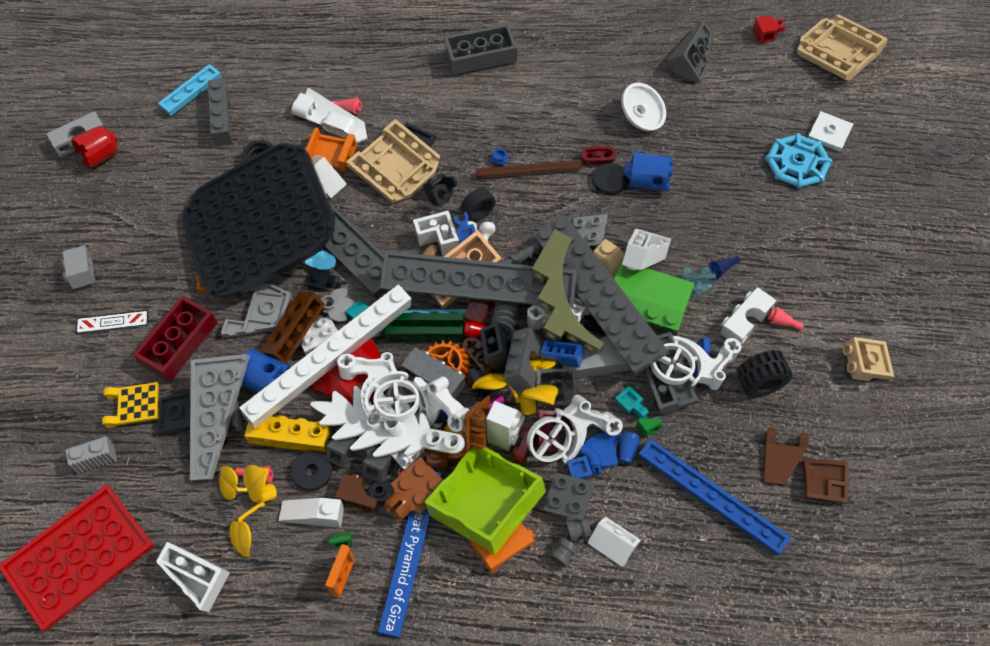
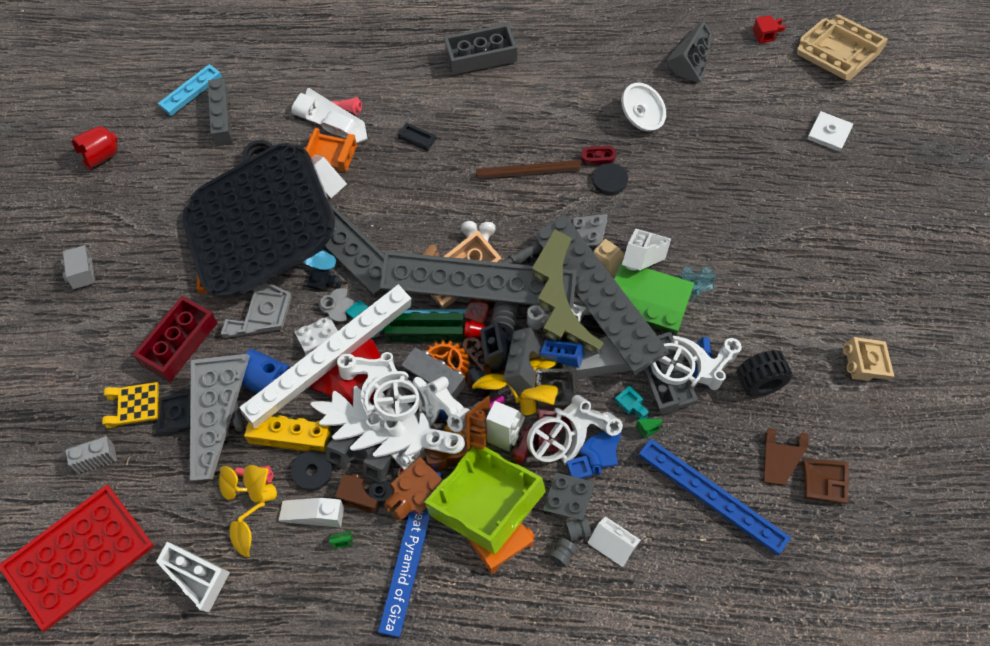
(63, 135): light grey arch -> none
(111, 321): sticker -> none
(293, 326): reddish brown brick -> none
(340, 571): orange plate -> none
(396, 163): tan wedge -> none
(437, 229): white brick -> none
(441, 191): black piece -> none
(465, 230): blue plate -> none
(478, 204): black tyre -> none
(499, 157): blue plate -> none
(628, 446): blue cone -> none
(649, 171): blue cylinder -> none
(722, 266): clear blue cone -> none
(756, 305): white arch -> none
(779, 317): coral cone -> none
(804, 149): medium azure plate -> none

